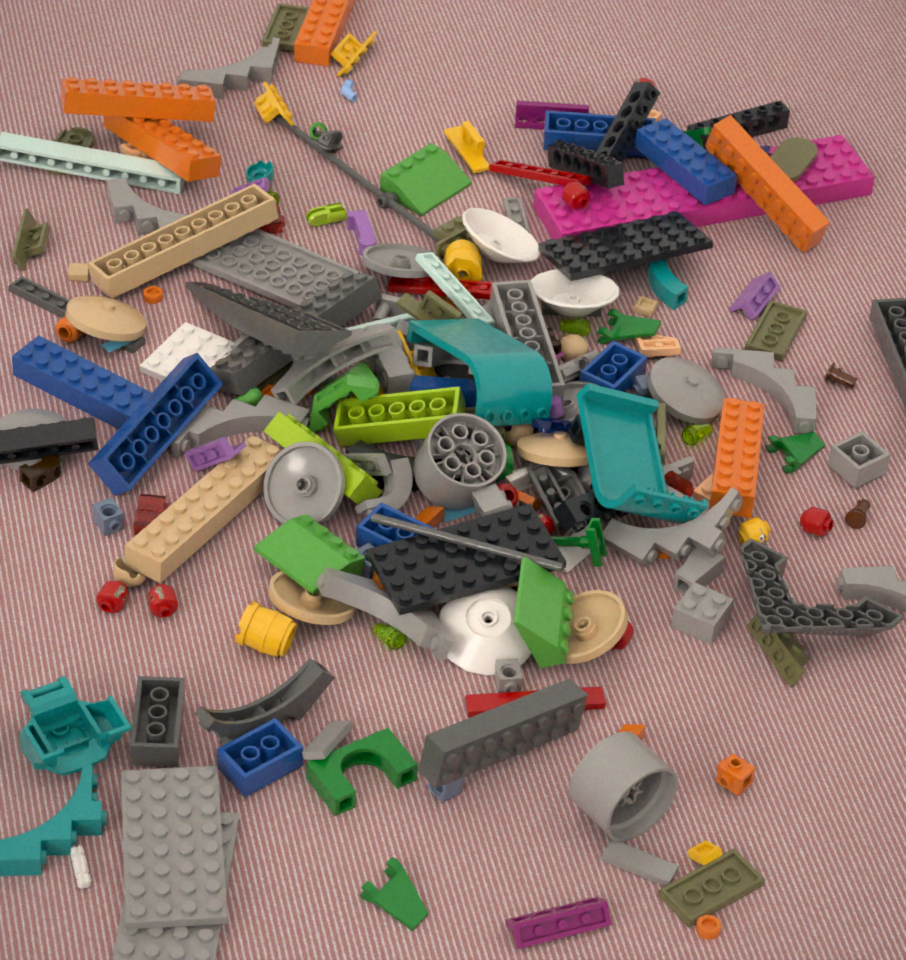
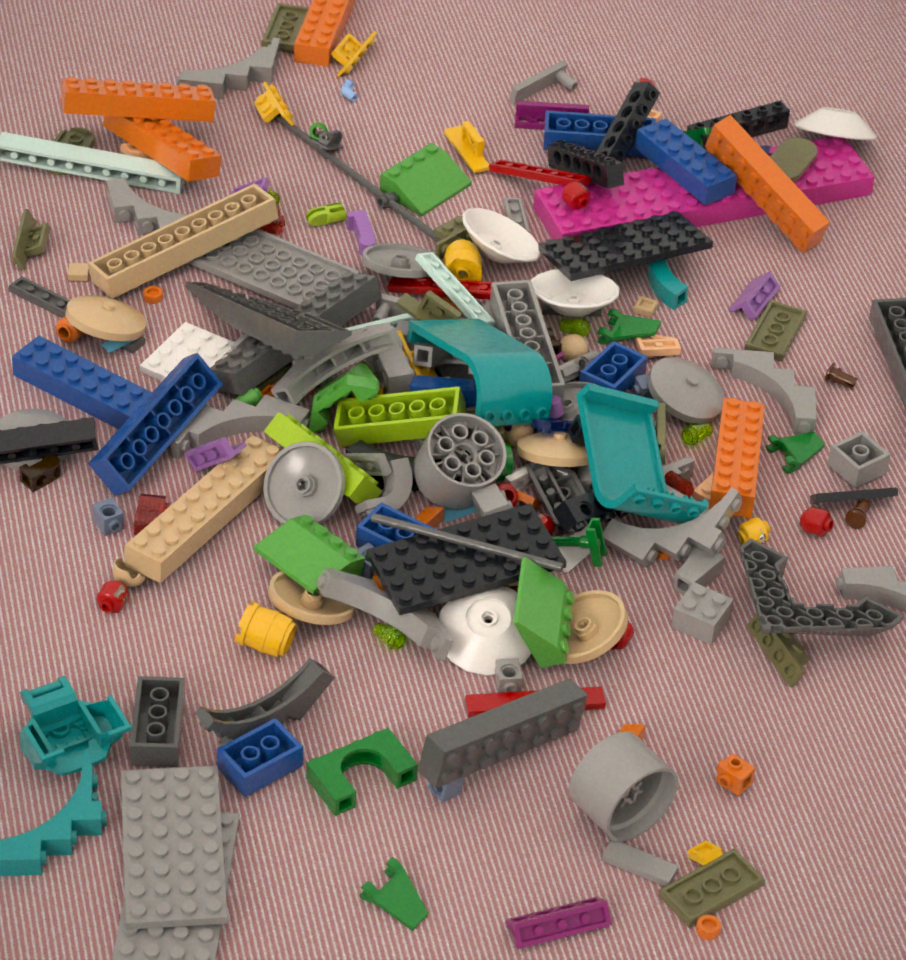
(80, 867): white axle -> none
(162, 601): red head -> none
(259, 171): teal hair -> none
(327, 740): light grey tile -> none
(542, 80): none -> light grey piece
(836, 123): none -> white dish
(853, 495): none -> black tile

